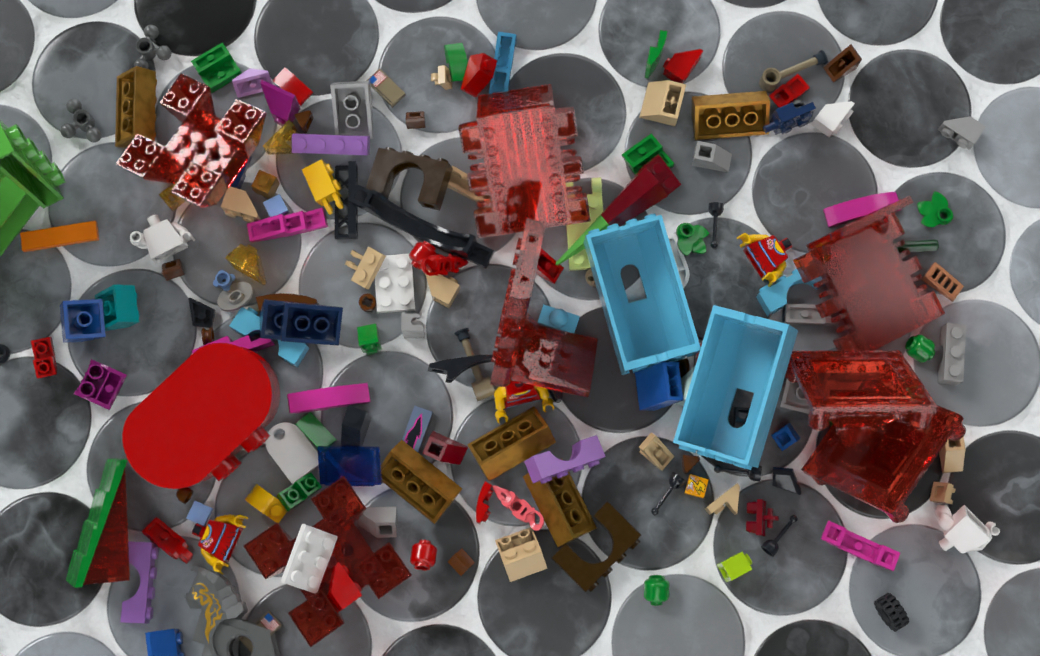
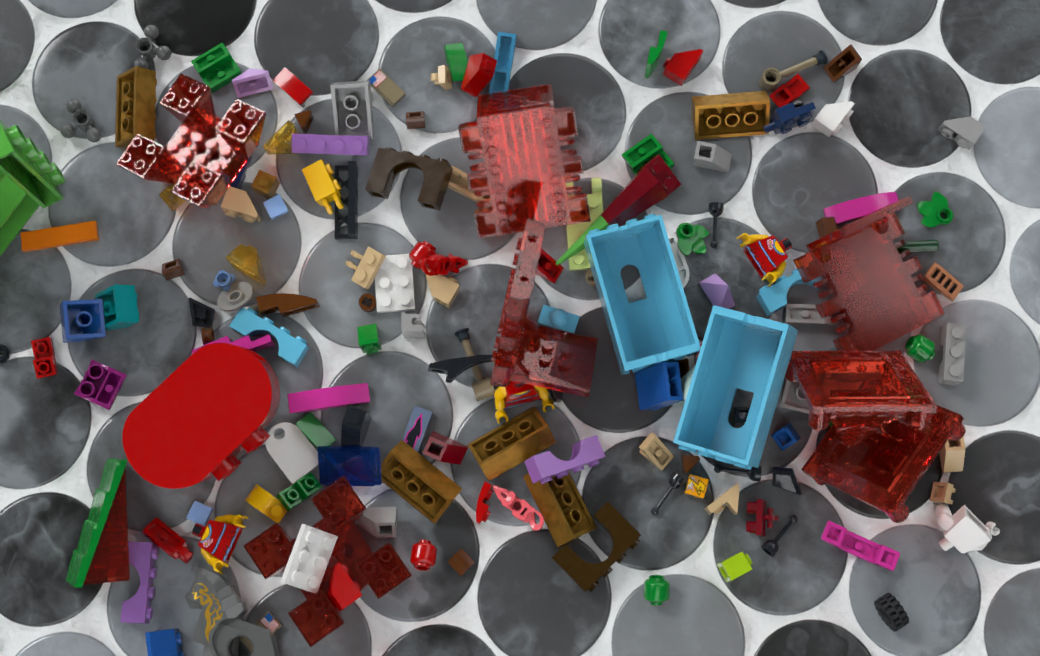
(162, 238): white torso -> none
(184, 494): reddish brown hinge -> none
(280, 102): magenta slope -> none
(287, 225): dark pink slope -> none
(300, 322): dark blue slope -> none
(449, 241): black slope -> none
(521, 554): tan slope -> none
(663, 101): tan slope -> none
(717, 291): none -> lavender slope
(826, 225): none -> reddish brown slope

